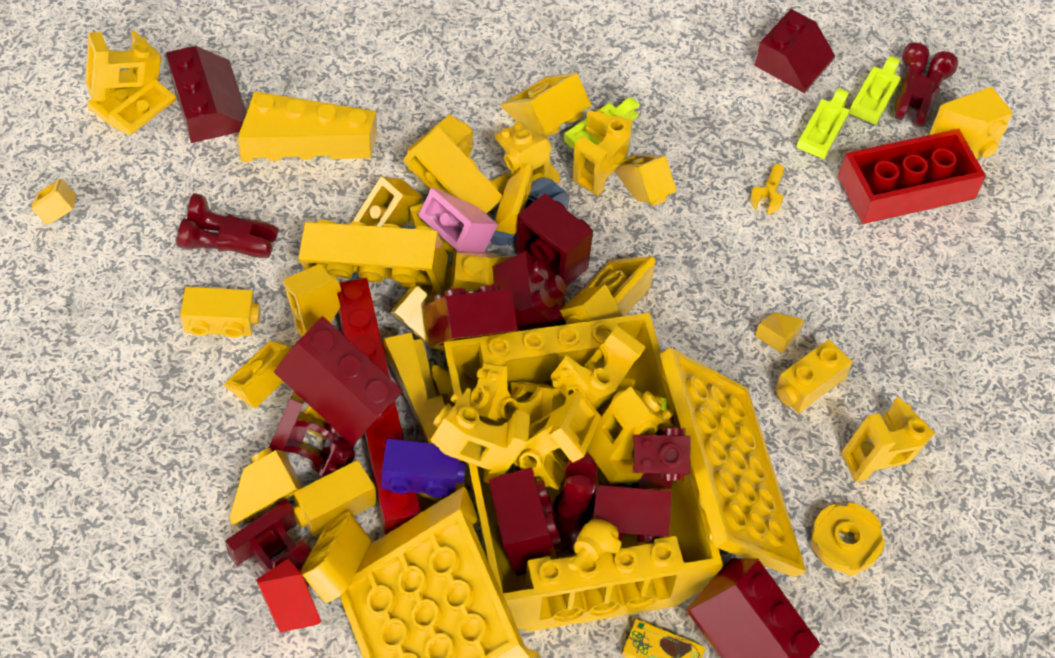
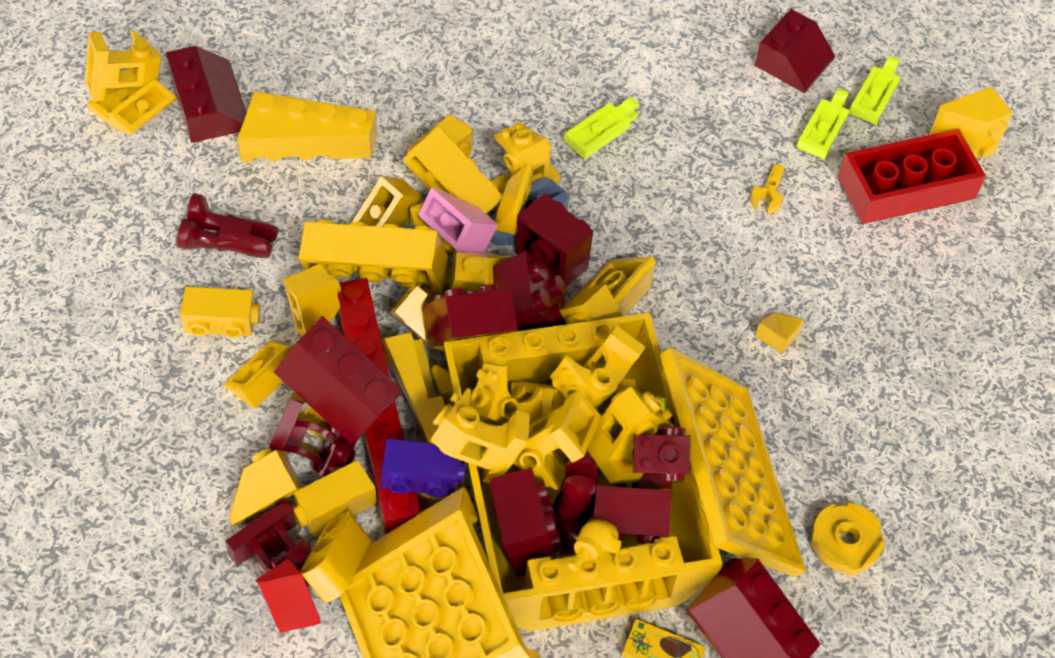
(54, 201): yellow slope -> none
(549, 103): yellow slope -> none
(605, 156): yellow tile -> none
(647, 177): yellow slope -> none
(813, 376): yellow brick -> none
(889, 448): yellow tile -> none
(918, 89): dark red piece -> none

